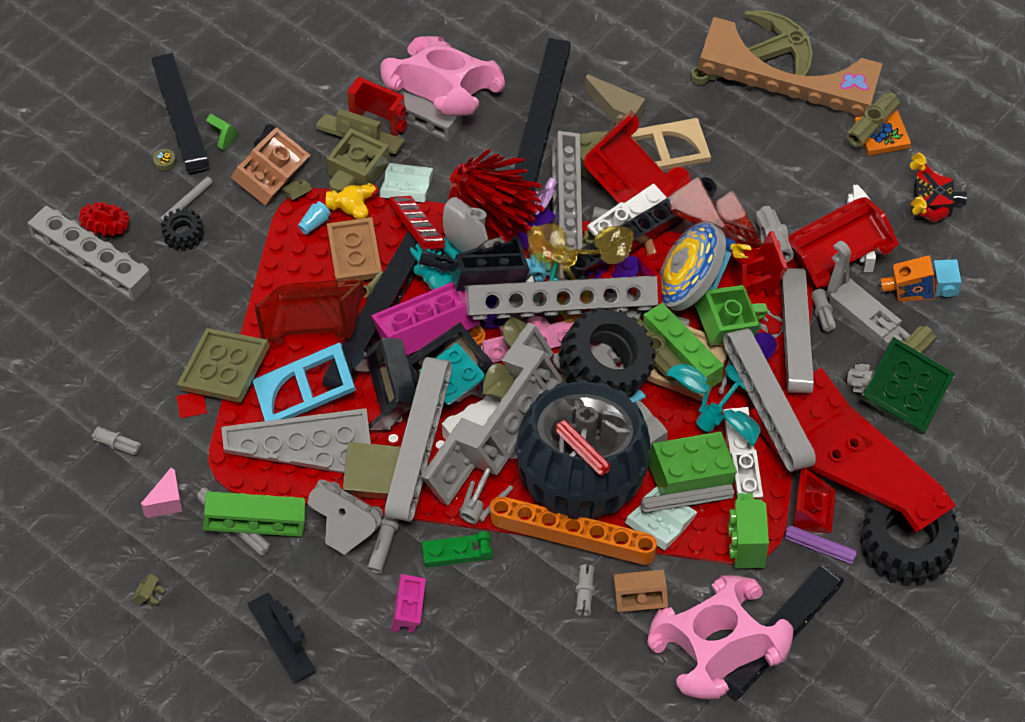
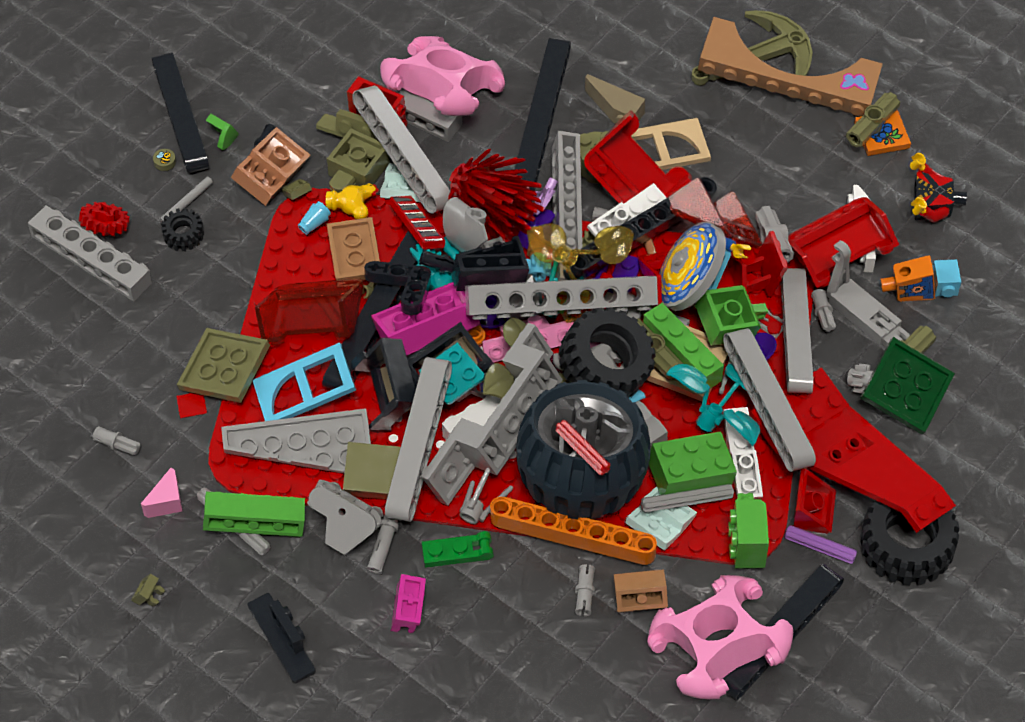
(384, 274): none -> black beam
(402, 148): none -> light grey beam

